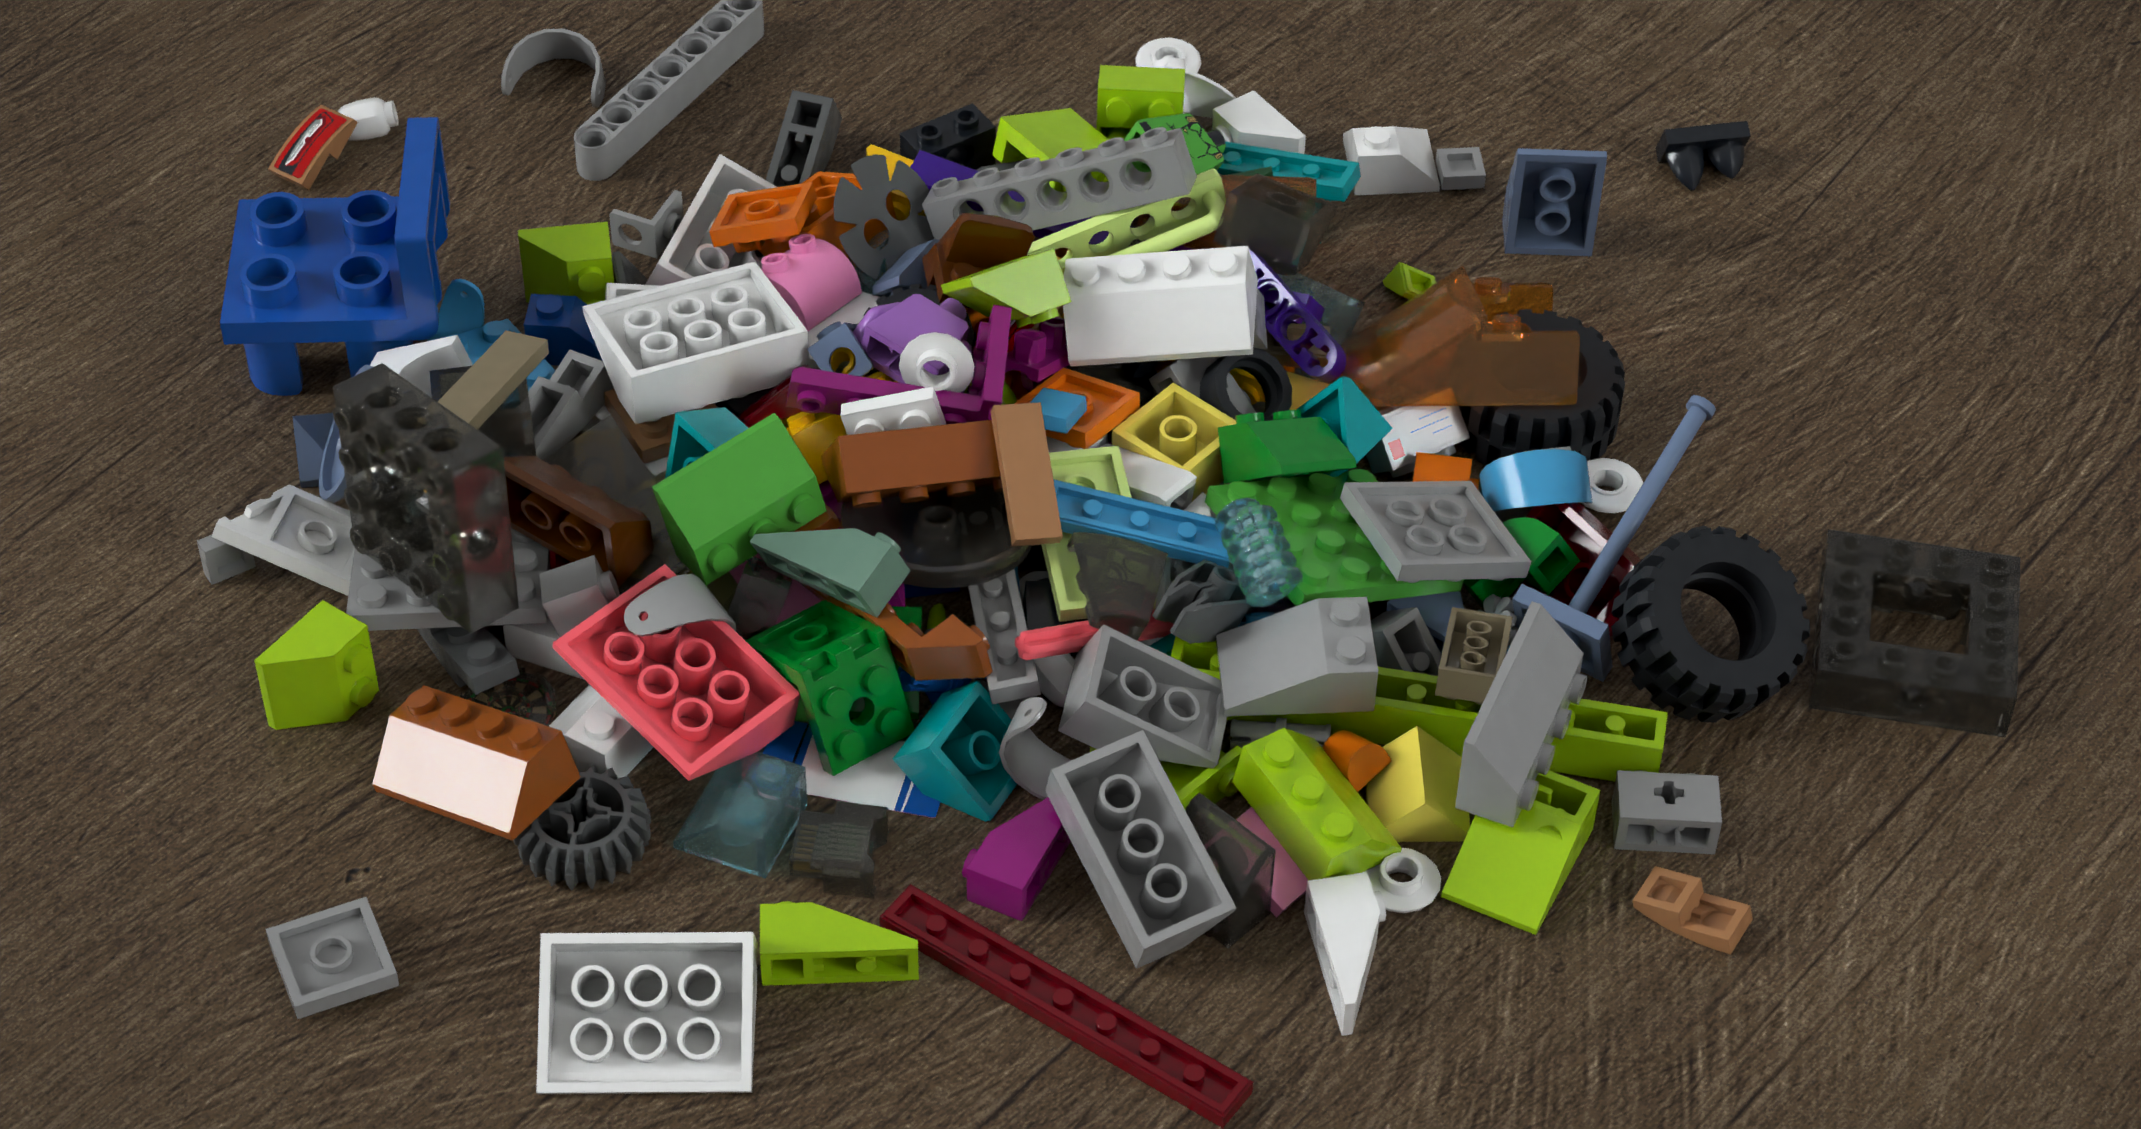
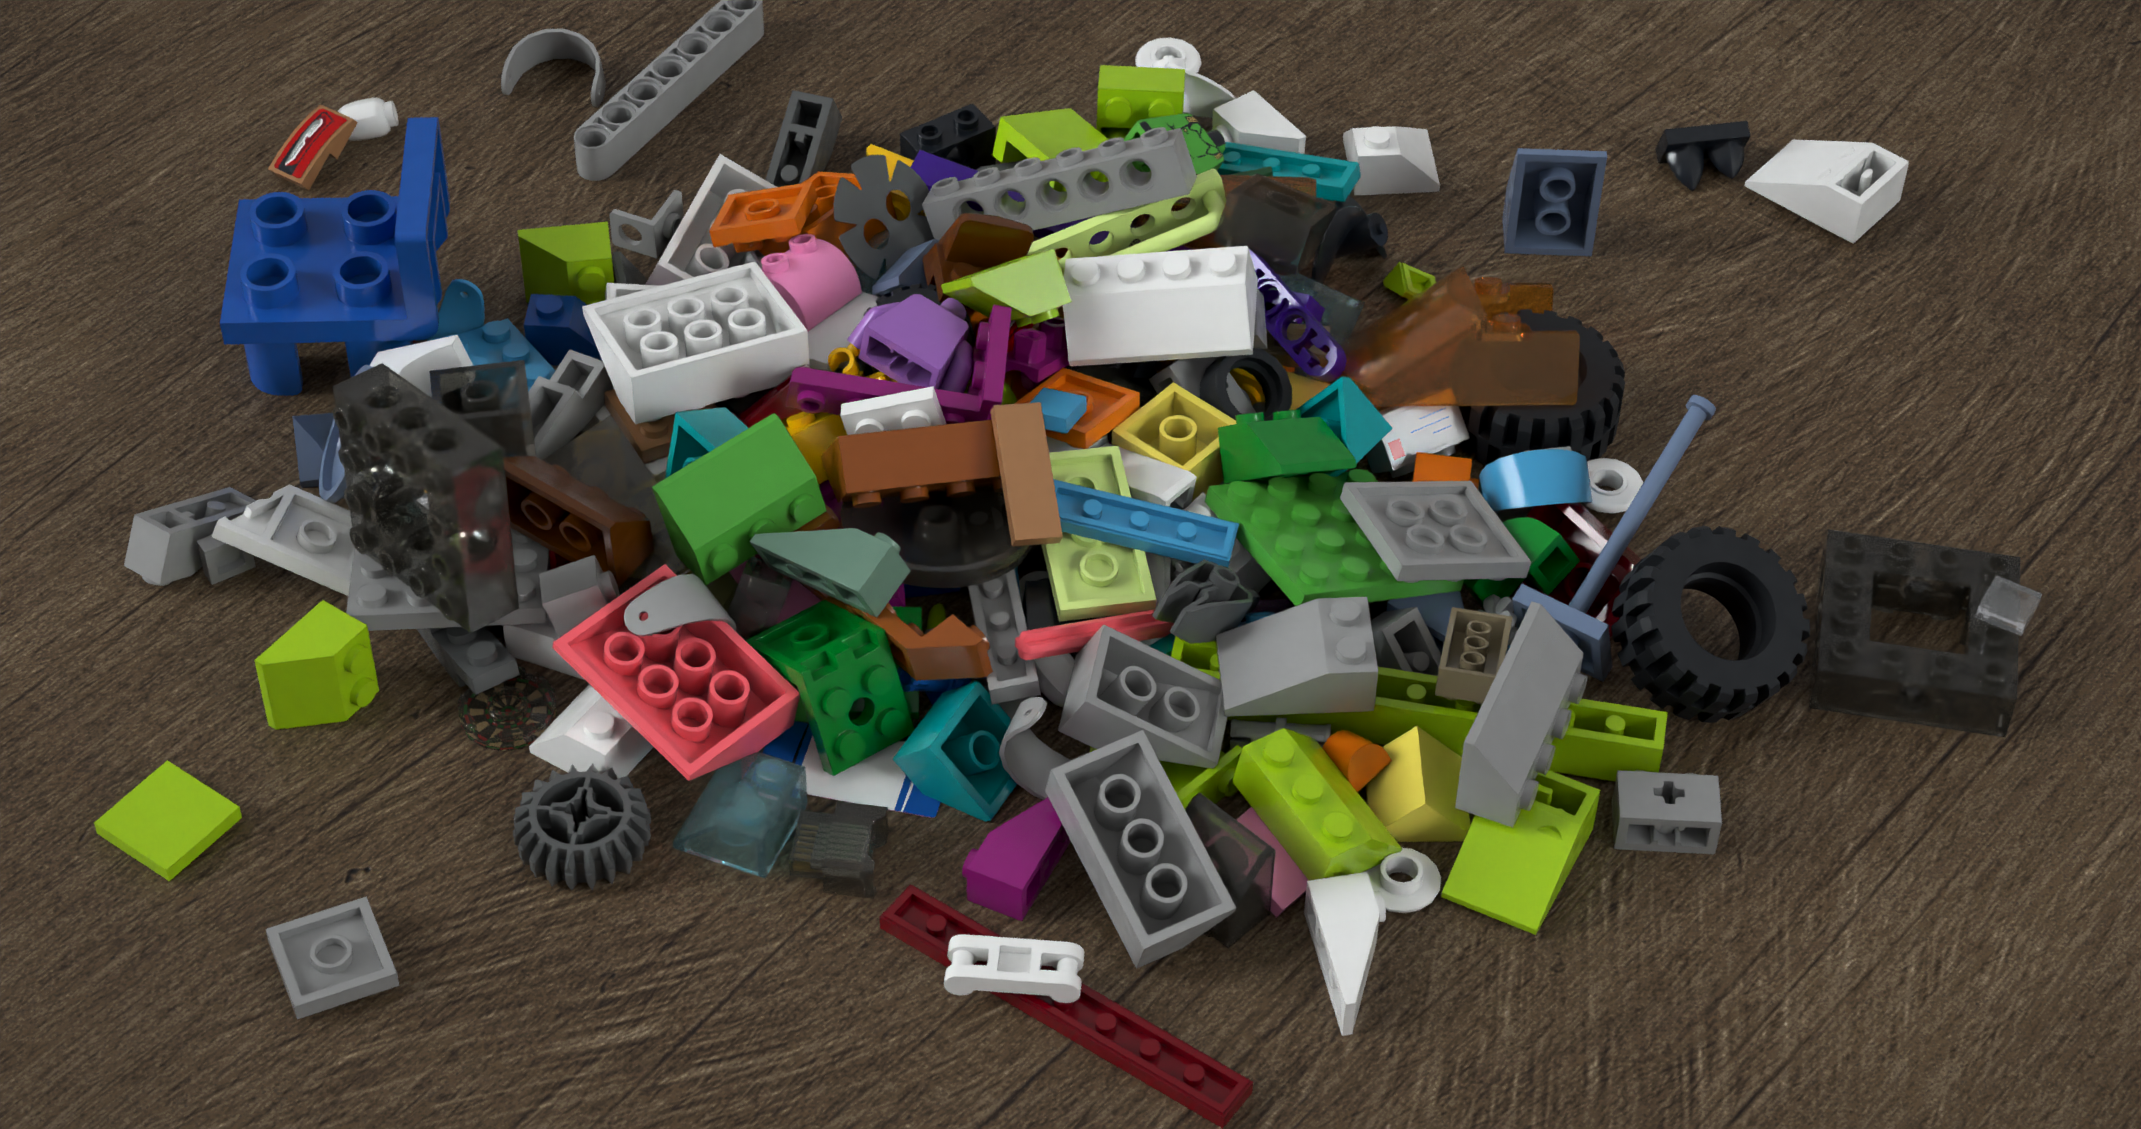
(165, 538): none -> light grey slope
(168, 820): none -> lime tile
(472, 762): slope -> none
(494, 377): dark tan tile -> none
(646, 1012): white slope -> none
(826, 946): lime slope -> none
(835, 337): sand blue bracket -> none
(940, 348): white piece -> none
(1014, 966): none -> white plate
(1117, 580): clear smoke slope -> none
(1258, 551): clear light blue piece -> none
(1348, 234): none -> black piece
(1460, 168): light grey plate -> none
(1683, 908): medium nougat slope -> none
(1833, 183): none -> white slope
(2008, 605): none -> clear tile

